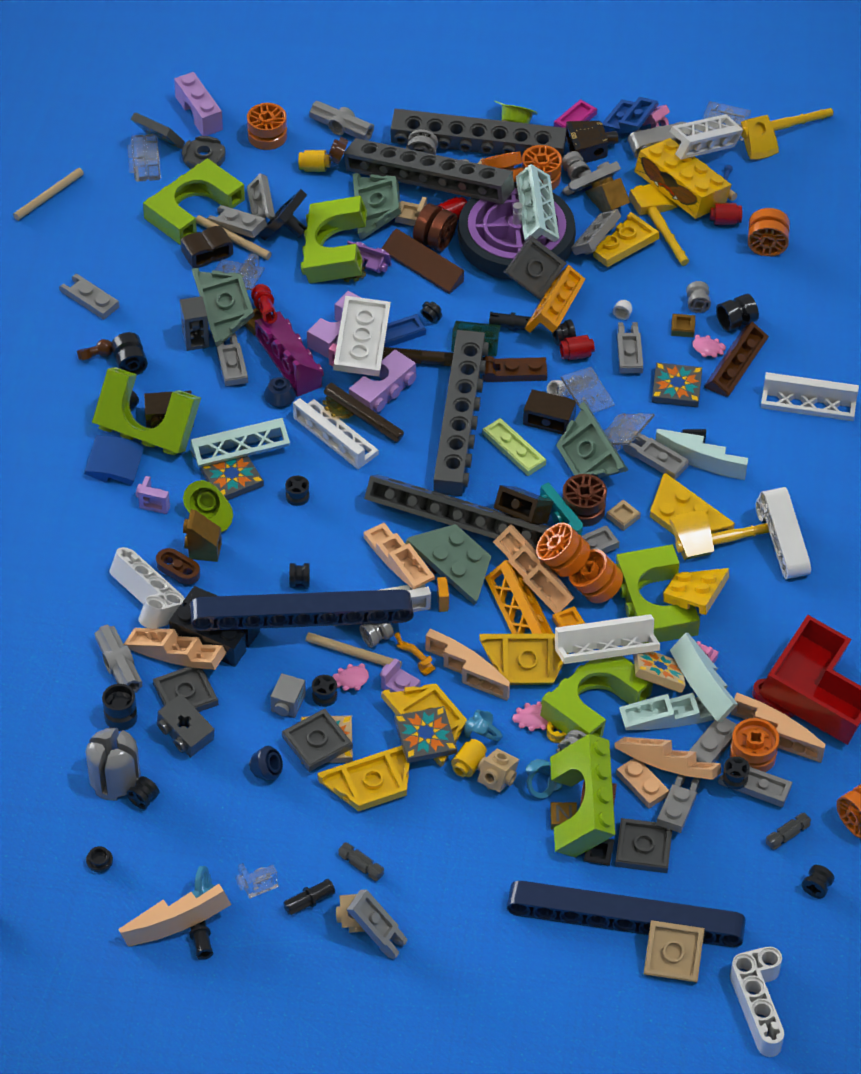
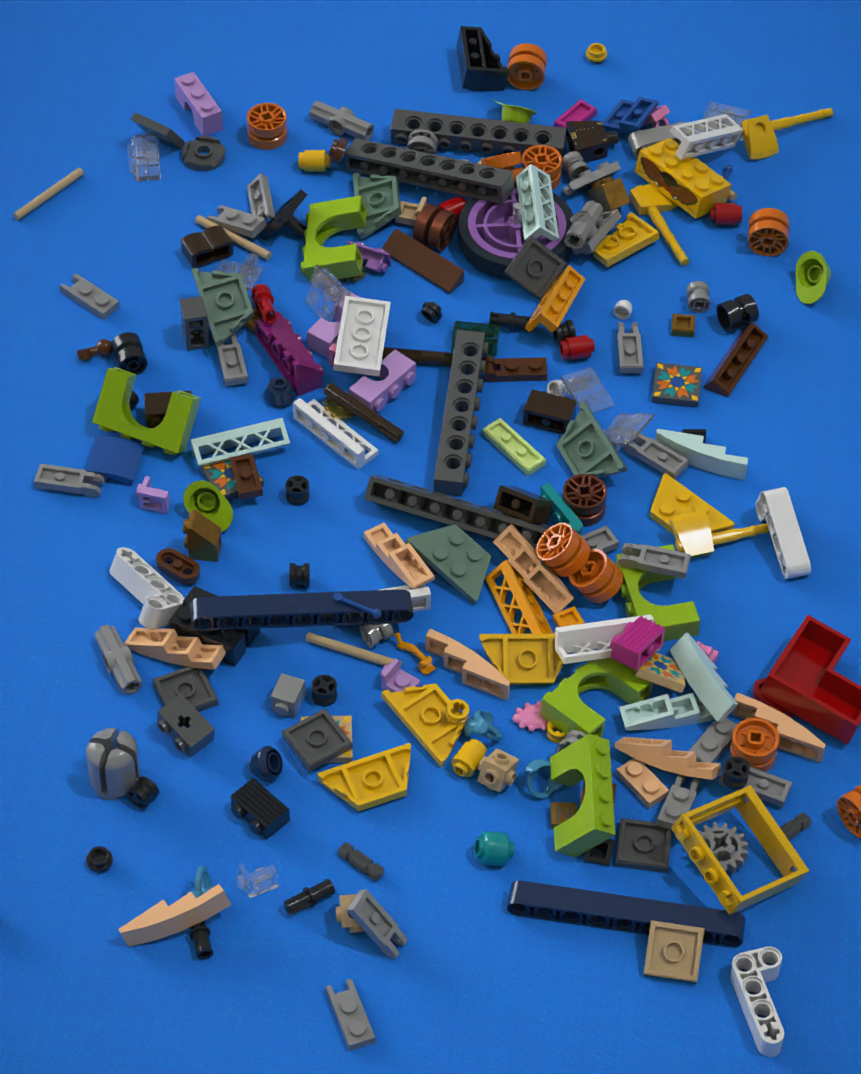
(68, 480): none -> light grey hinge
(119, 706): black wheel -> none
(202, 180): lime arch -> none
(246, 476): none -> reddish brown plate
(259, 809): none -> black brick
(325, 293): none -> clear hinge
(338, 598): none -> blue hinge
(351, 677): bright pink piece -> none
(351, 1016): none -> light grey hinge
(404, 330): blue tile -> none
(425, 734): tile -> none
(442, 594): light orange tile -> none
(454, 718): none -> yellow bush
(477, 61): none -> black wedge
(493, 848): none -> teal head
(526, 66): none -> orange wheel
(583, 225): none -> light grey piece
(596, 52): none -> yellow plate
(623, 515): tan tile -> none
(637, 642): none -> dark pink brick
(655, 560): none -> light grey hinge
(696, 588): yellow wing -> none
(708, 346): bright pink piece -> none
(720, 843): none -> light grey gear
(766, 832): none -> yellow window
(809, 392): white fence -> none
(811, 277): none -> lime piece
(818, 881): black wheel -> none

